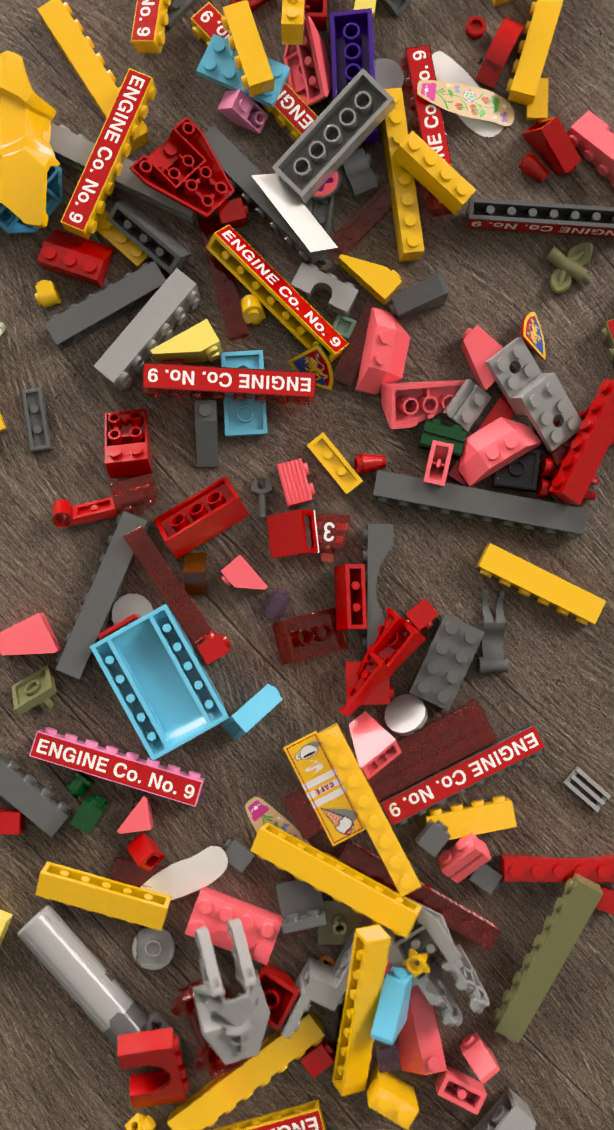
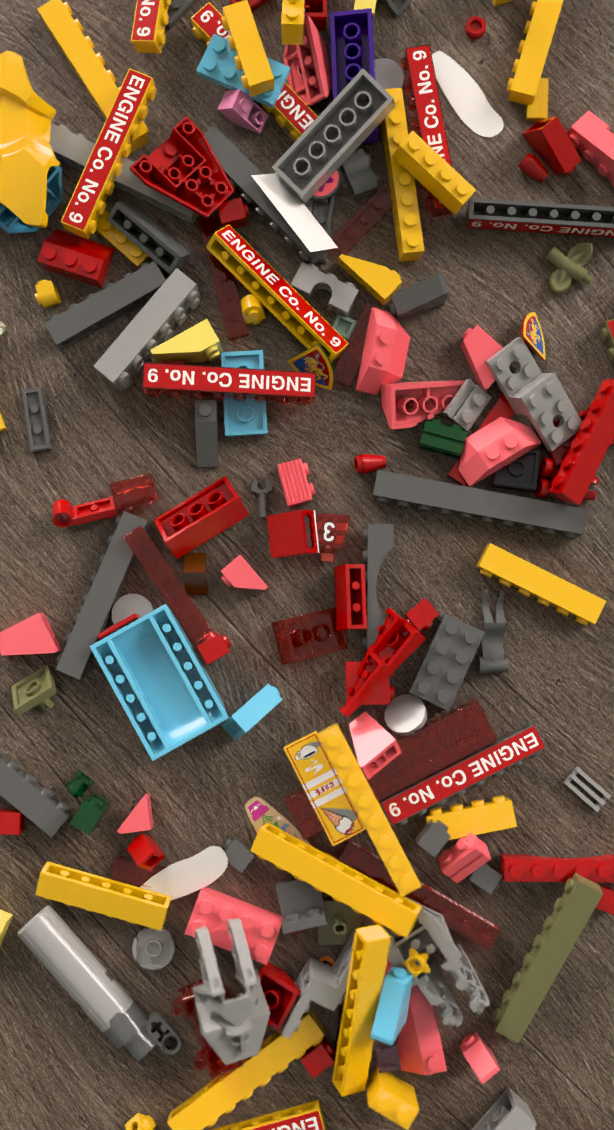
(116, 766): brick -> none
(127, 443): red slope -> none
(154, 1049): red arch -> none
(277, 604): clear purple brick -> none
(334, 463): yellow plate -> none
(438, 463): coral slope -> none
(460, 1089): coral brick -> none
(467, 101): tan sticker -> none
(499, 52): red arch -> none

